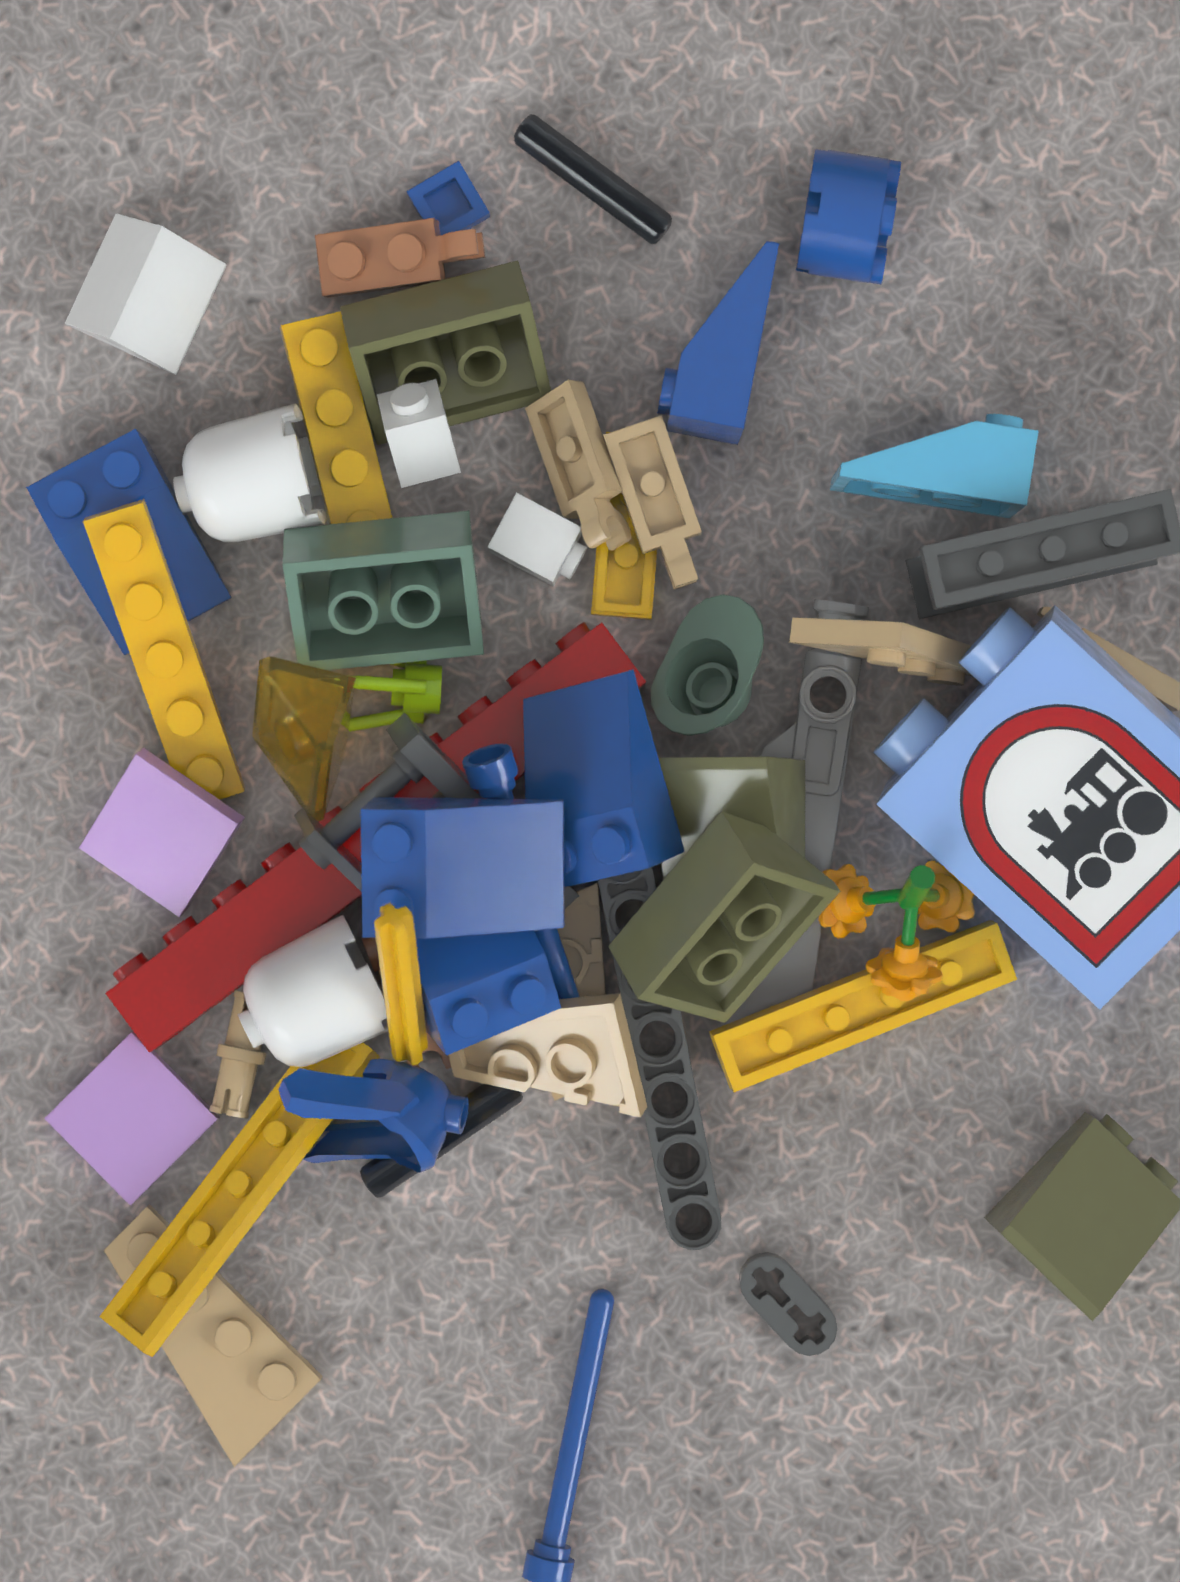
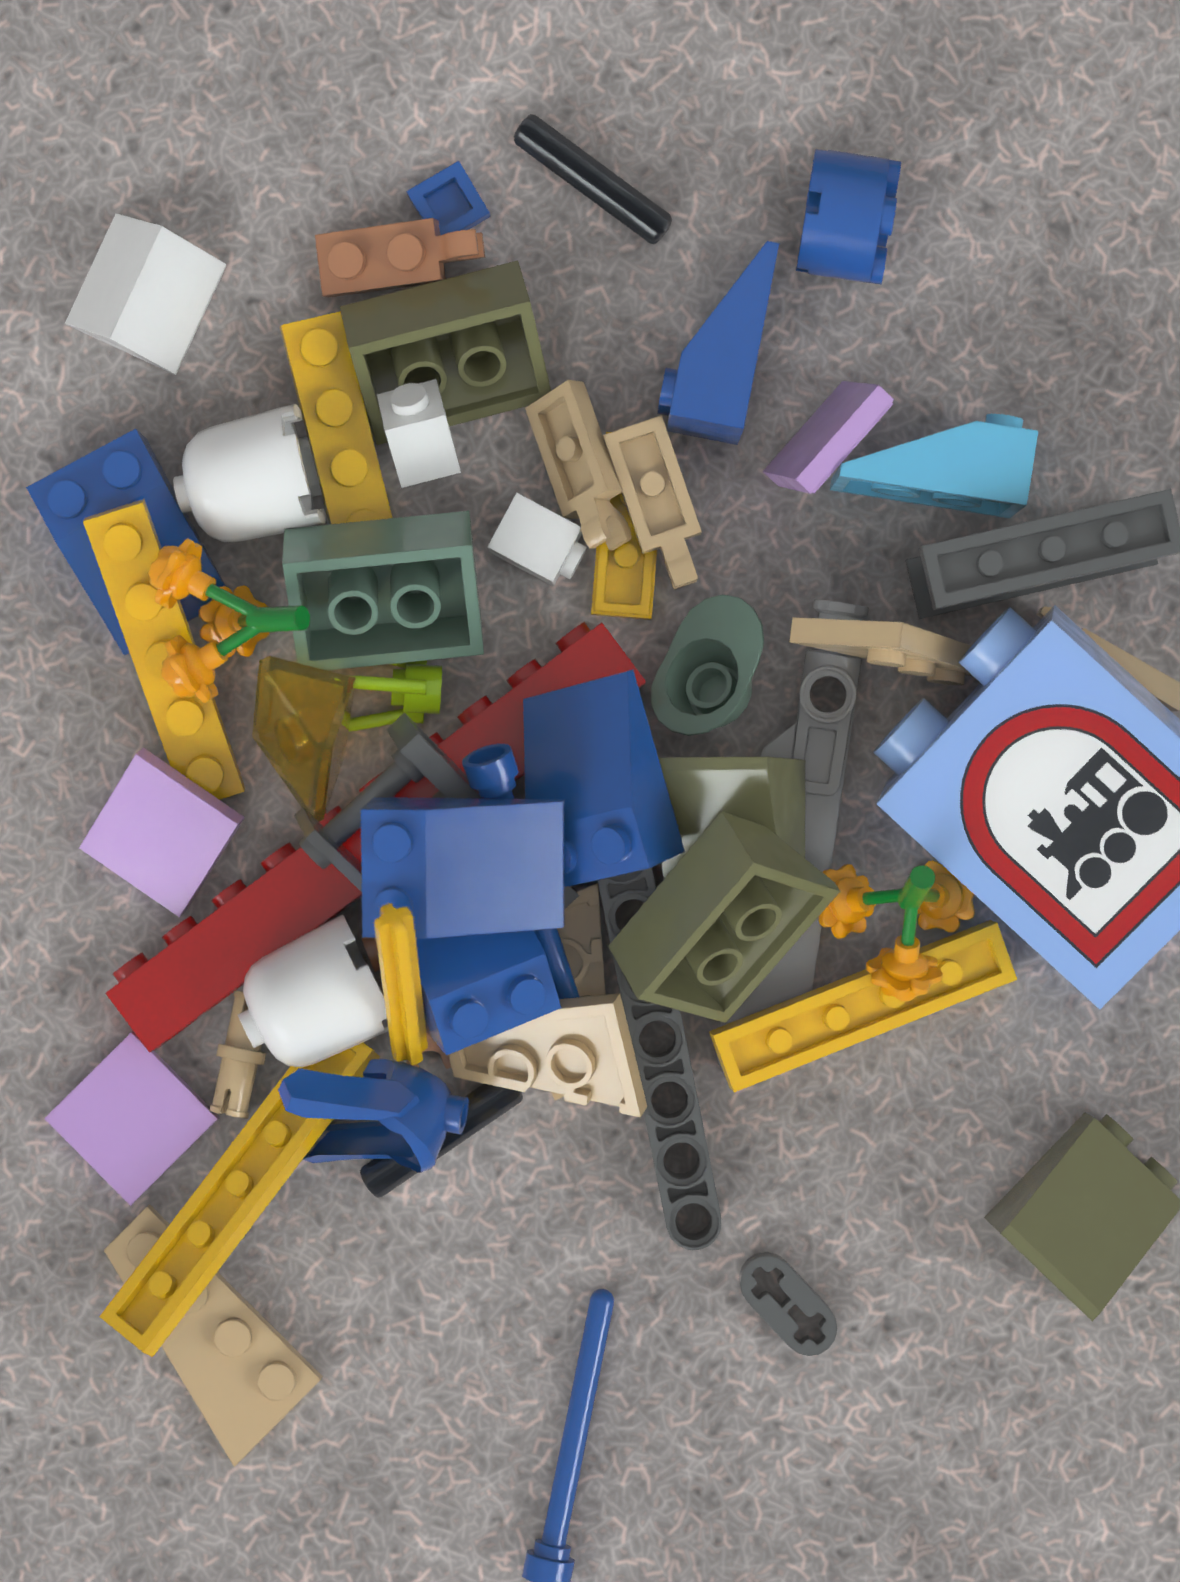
(232, 620): none -> light orange plant
(829, 436): none -> lavender tile

